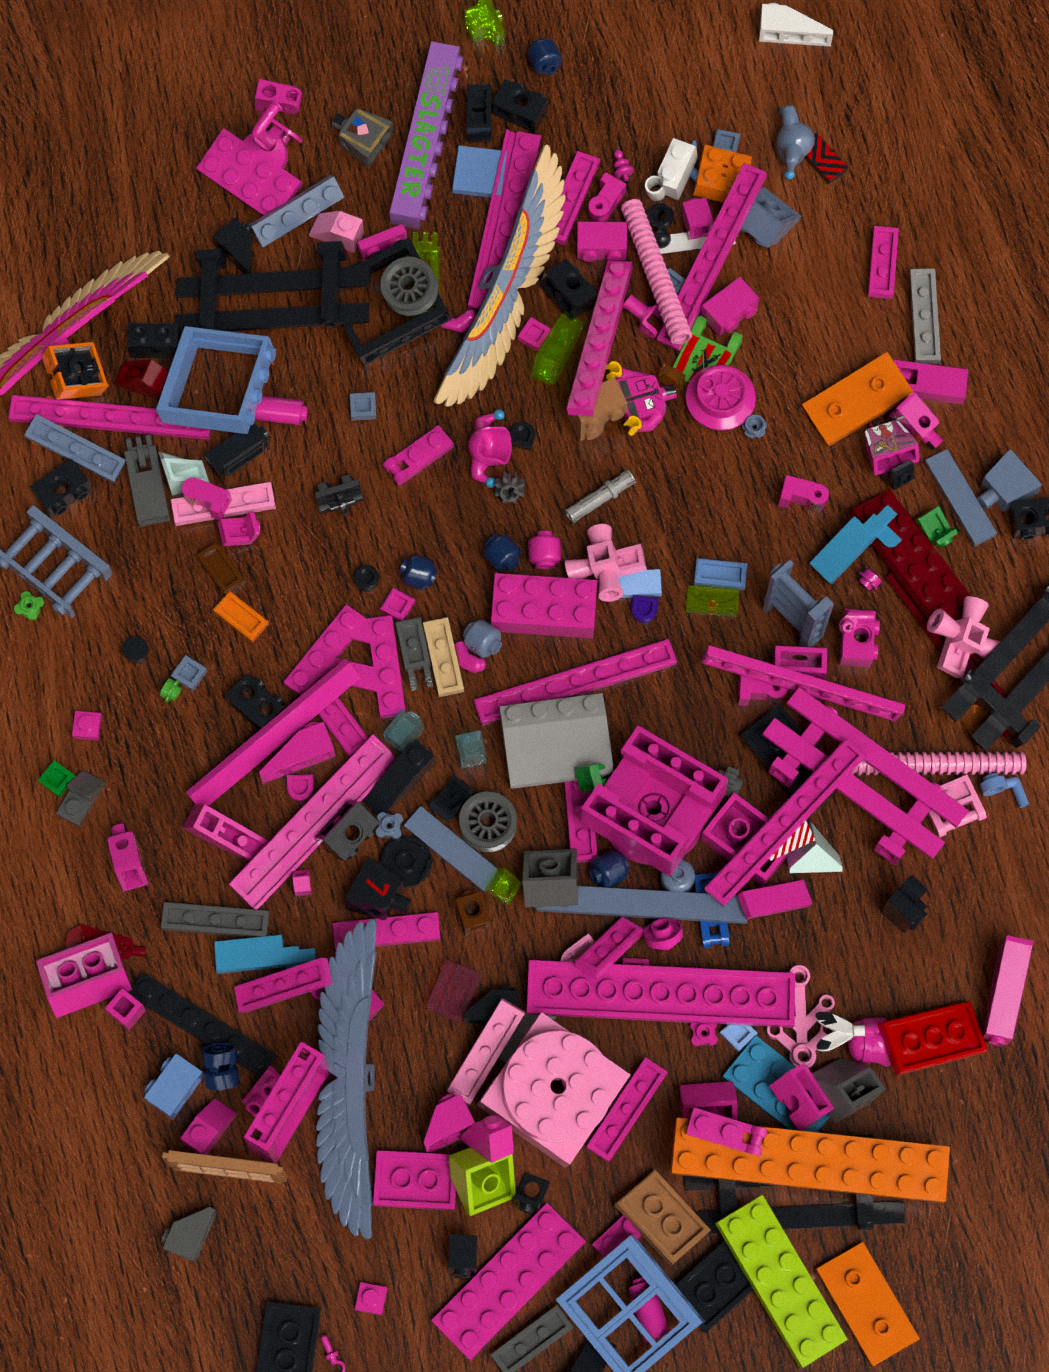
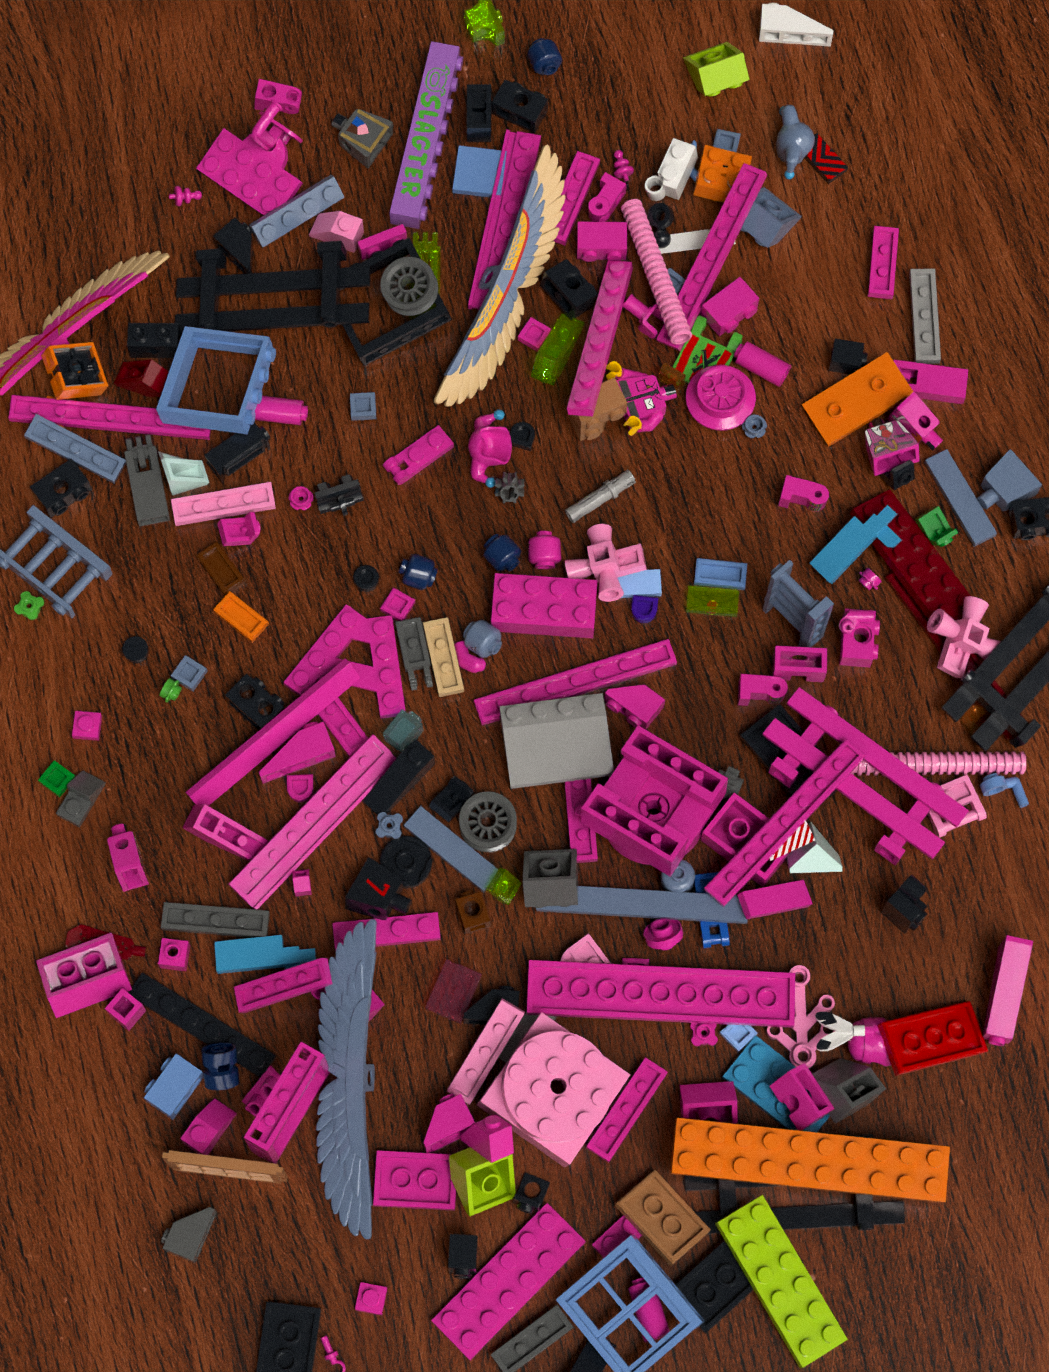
(176, 962): none -> dark pink plate
(186, 195): none -> dark pink hair
(207, 495): dark pink leg -> none
(299, 492): none -> dark pink plate
(333, 834): black brick -> none
(461, 323): dark pink arm -> none
(470, 749): clear light blue brick -> none
(589, 776): green tile -> none
(609, 869): dark blue head -> none
(609, 948): dark pink tile -> none
(635, 702): none -> dark pink slope
(697, 218): dark pink brick -> none
(717, 69): none -> lime slope
(725, 1131): dark pink plate -> none
(762, 363): none -> dark pink brick
(793, 680): dark pink tile -> none
(847, 356): none -> black brick
(867, 1304): orange plate -> none

